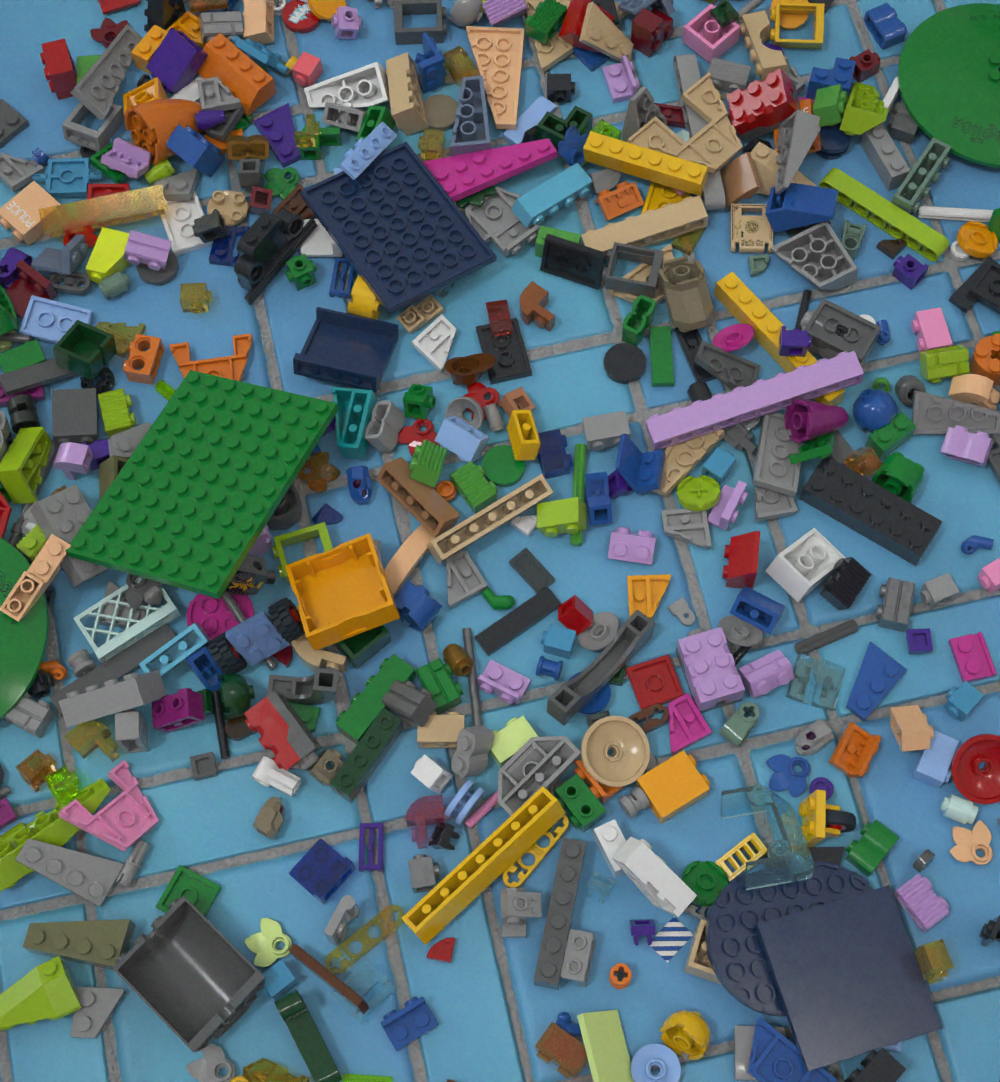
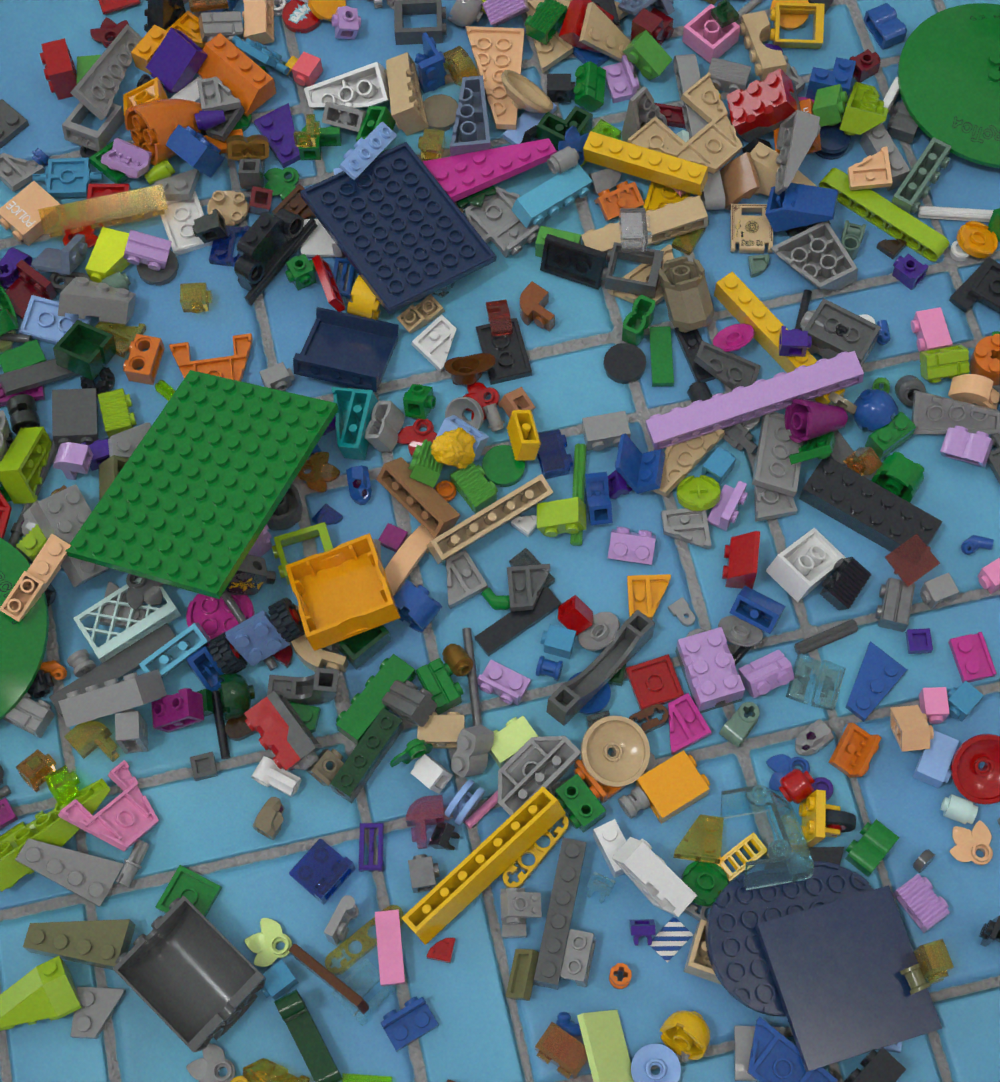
(97, 300): none -> light grey wedge
(277, 377): none -> light grey brick
(328, 283): none -> red tile
(389, 947): none -> bright pink tile
(393, 537): none -> magenta tile
(414, 750): none -> green plate
(454, 448): none -> yellow hair
(522, 974): none -> olive tile
(525, 93): none -> tan dish
(526, 585): none -> dark grey wing
(563, 160): none -> light grey brick
(590, 86): none -> green brick
(633, 229): none -> clear brick
(647, 55): none -> bright green brick
(702, 840): none -> clear yellow wing
(796, 786): none -> red head
(842, 402): none -> dark tan tile
(871, 172): none -> light nougat wing
(912, 560): none -> clear red piece
(915, 978): none -> olive bush
(934, 704): none -> bright pink brick

